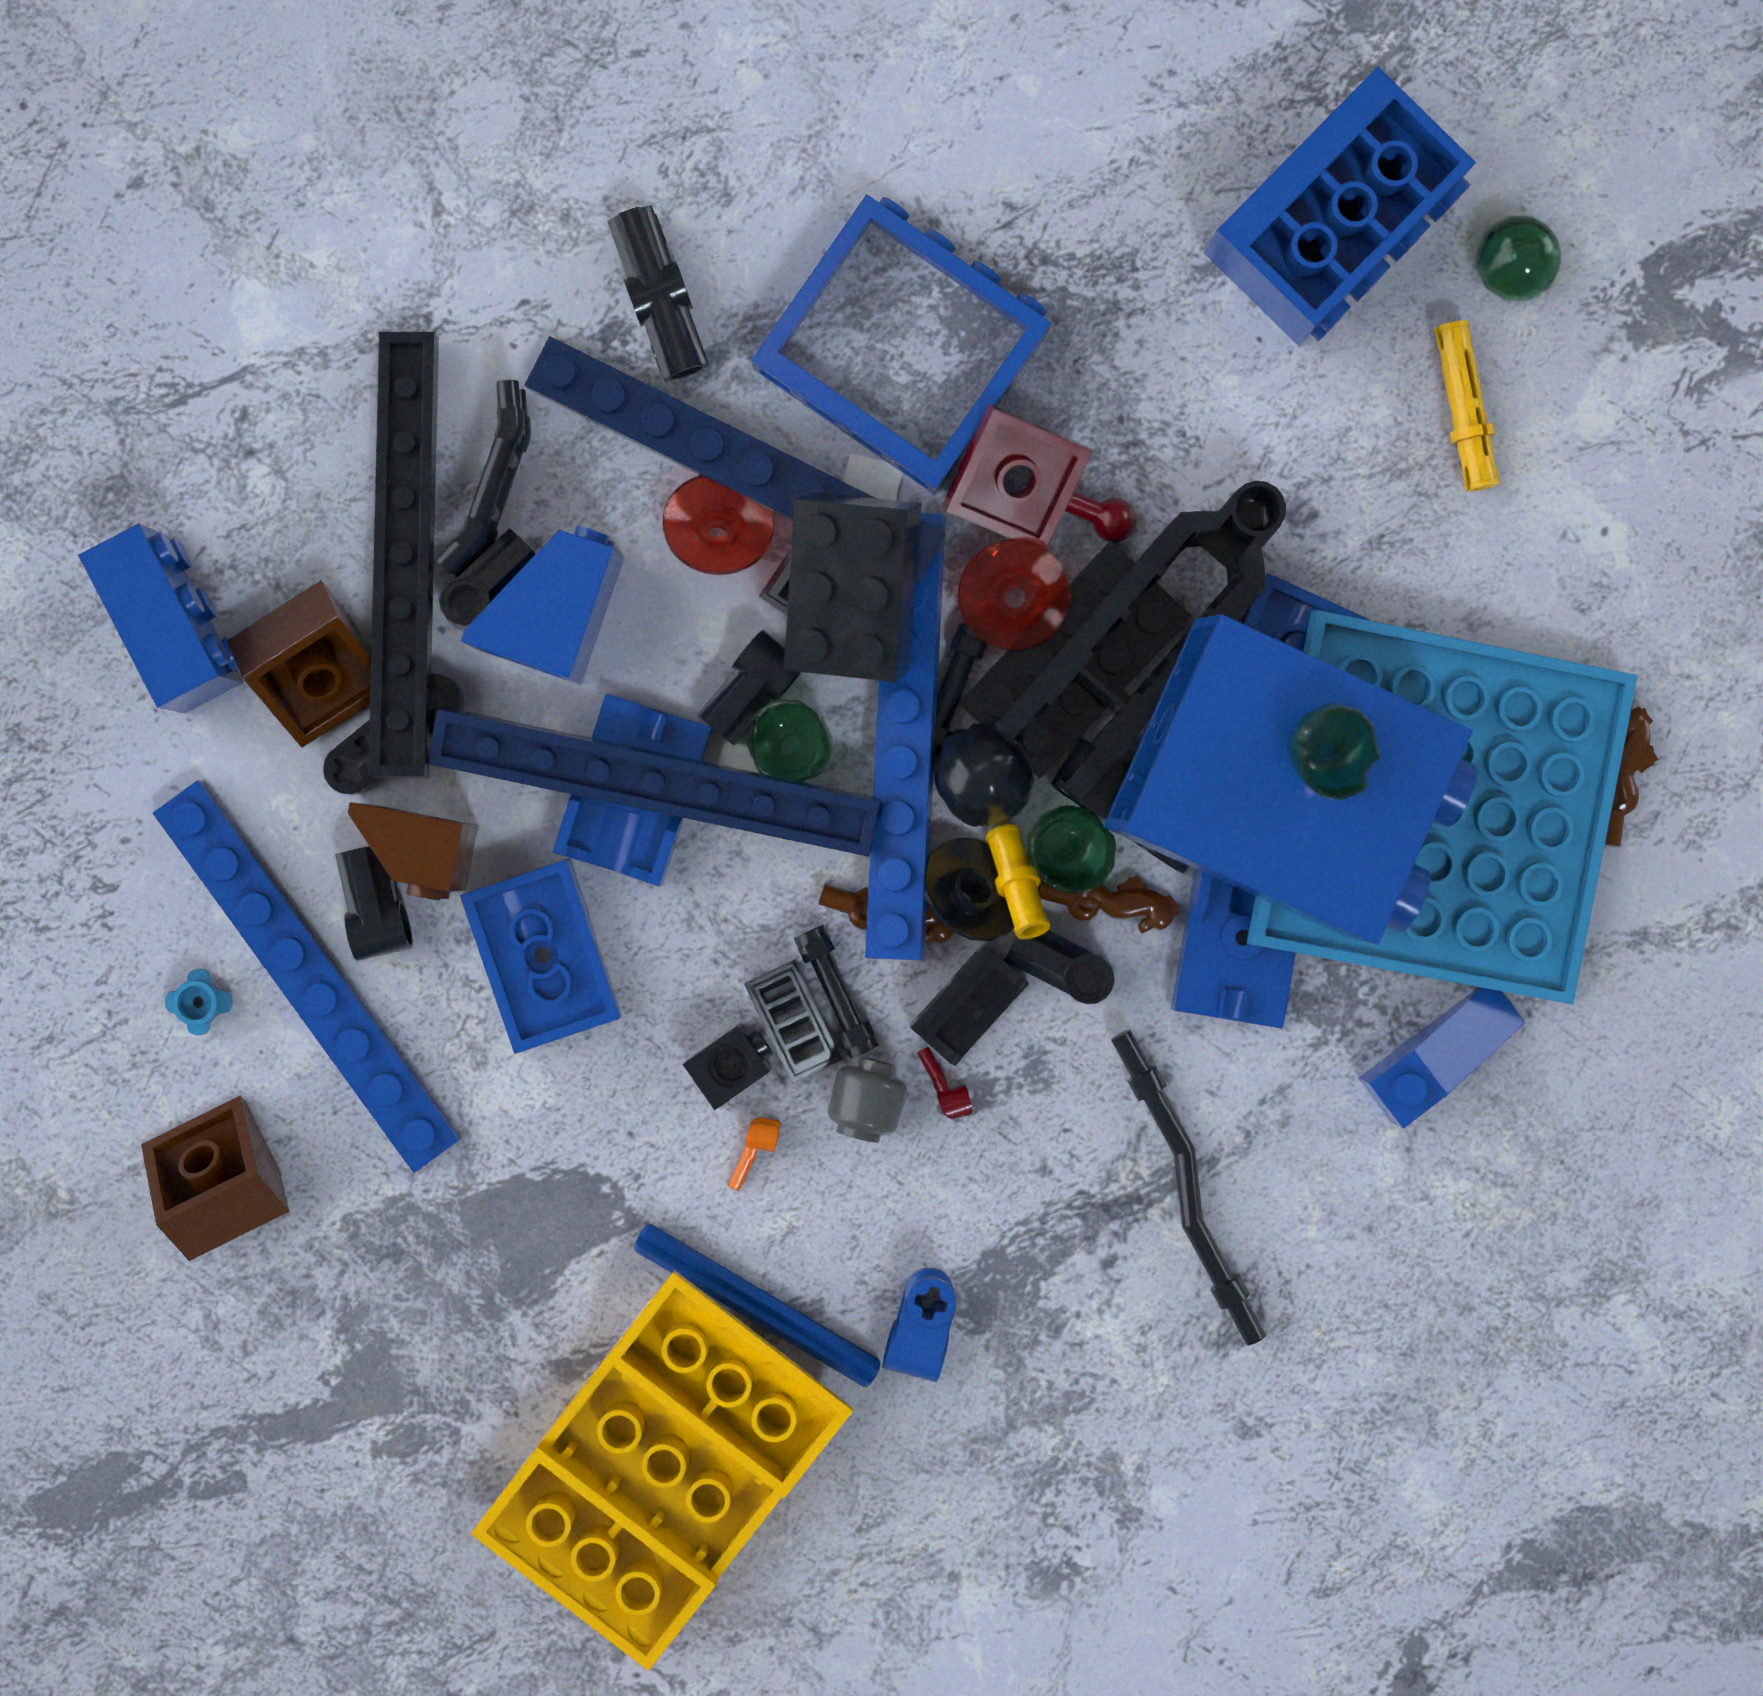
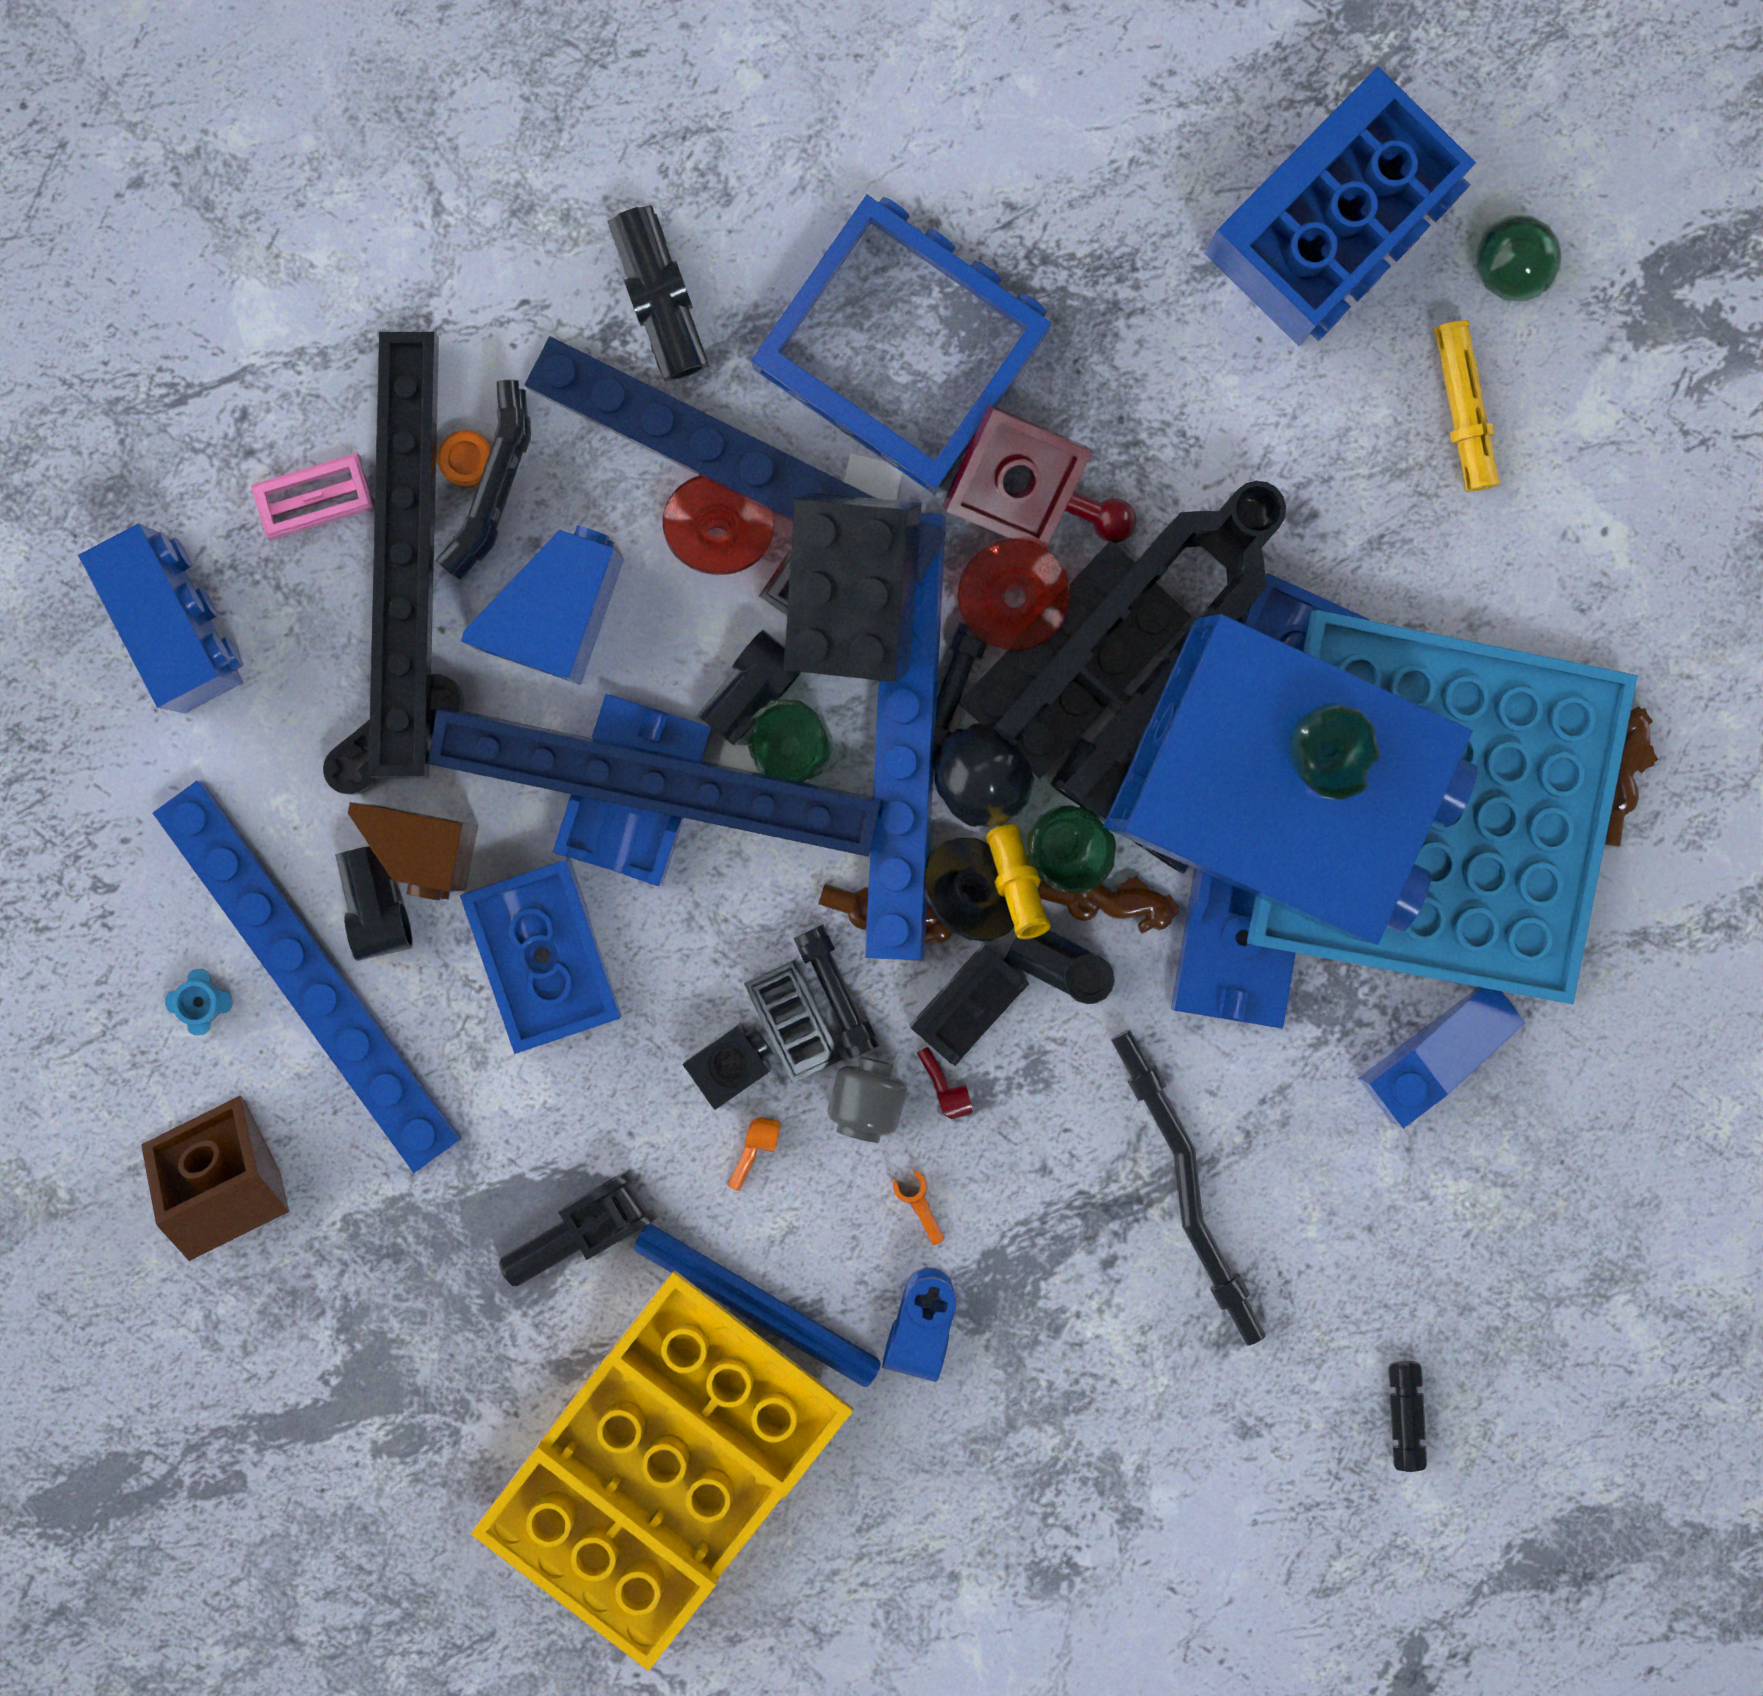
(306, 663): reddish brown slope -> none
(358, 484): none -> bright pink tile
(463, 458): none -> orange tile
(487, 575): black piece -> none
(588, 1225): none -> black connector
(922, 1209): none -> orange hand
(1407, 1416): none -> black axle

